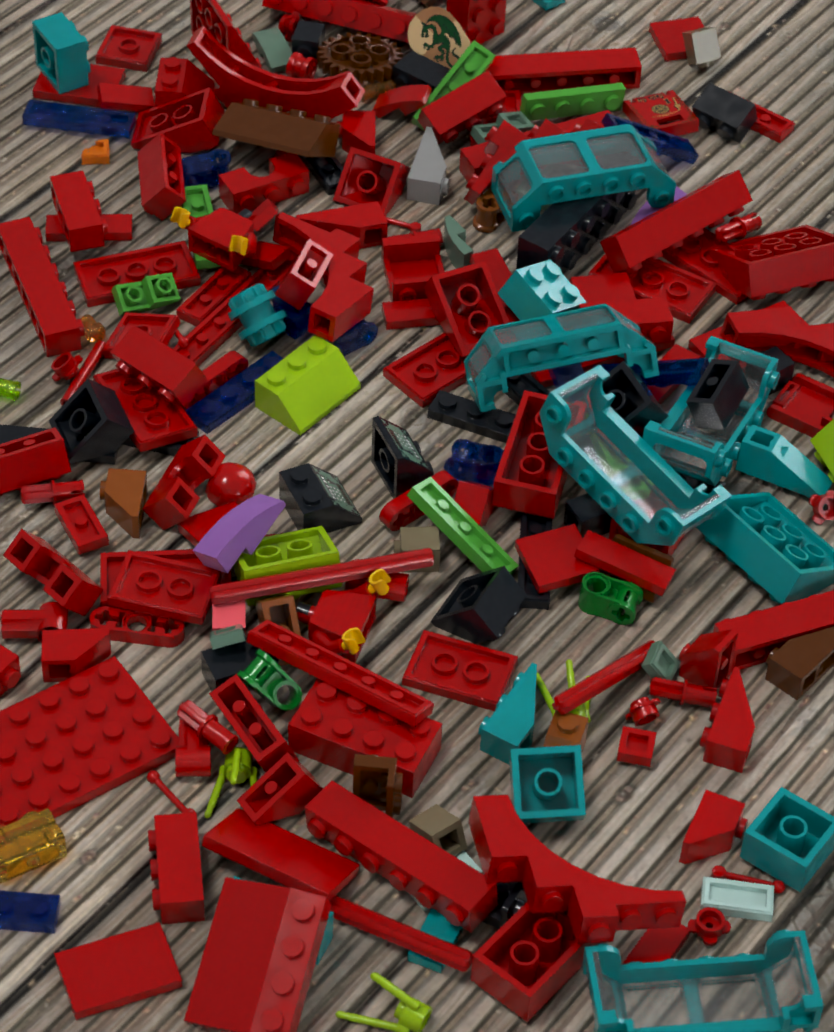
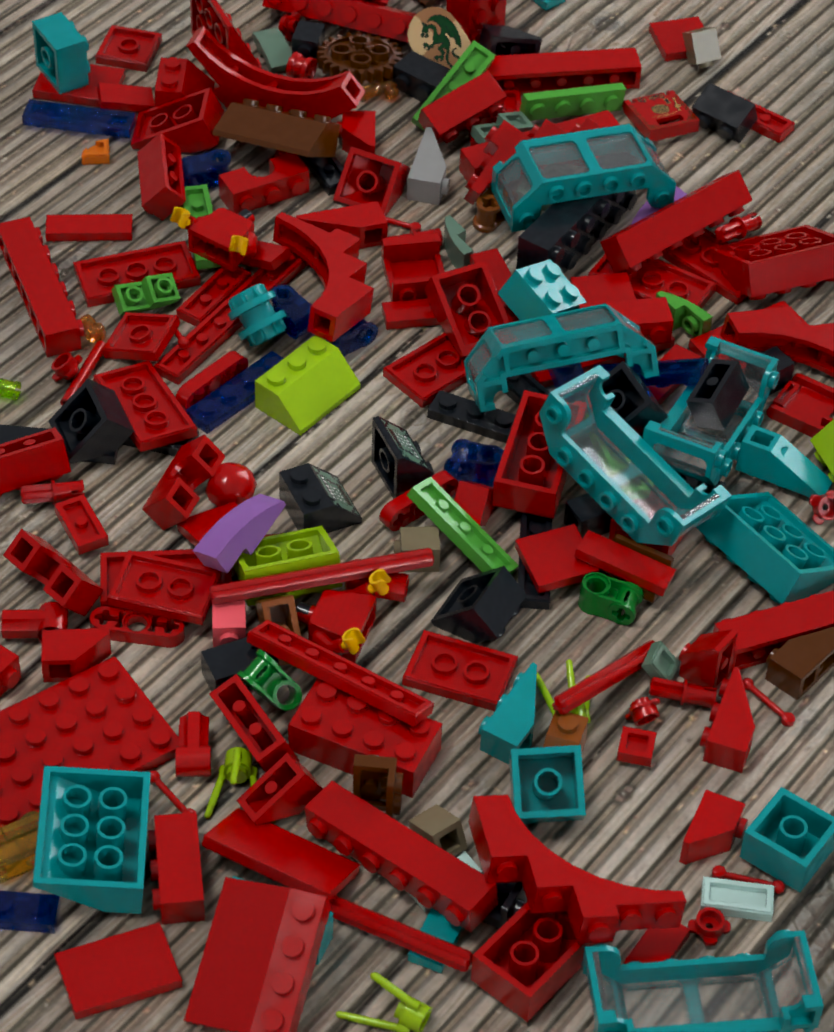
(78, 211): red brick -> none
(93, 837): none -> teal slope
(124, 498): dark orange slope -> none
(158, 366): red brick -> none
(207, 726): red axle -> none
(227, 636): sand green tile -> none
(264, 214): red slope -> none
(304, 274): red slope -> none
(405, 98): red slope -> none
(508, 40): none -> black slope
(666, 143): clear blue plate -> none
(687, 315): none -> bright green slope
(787, 718): none -> red hinge

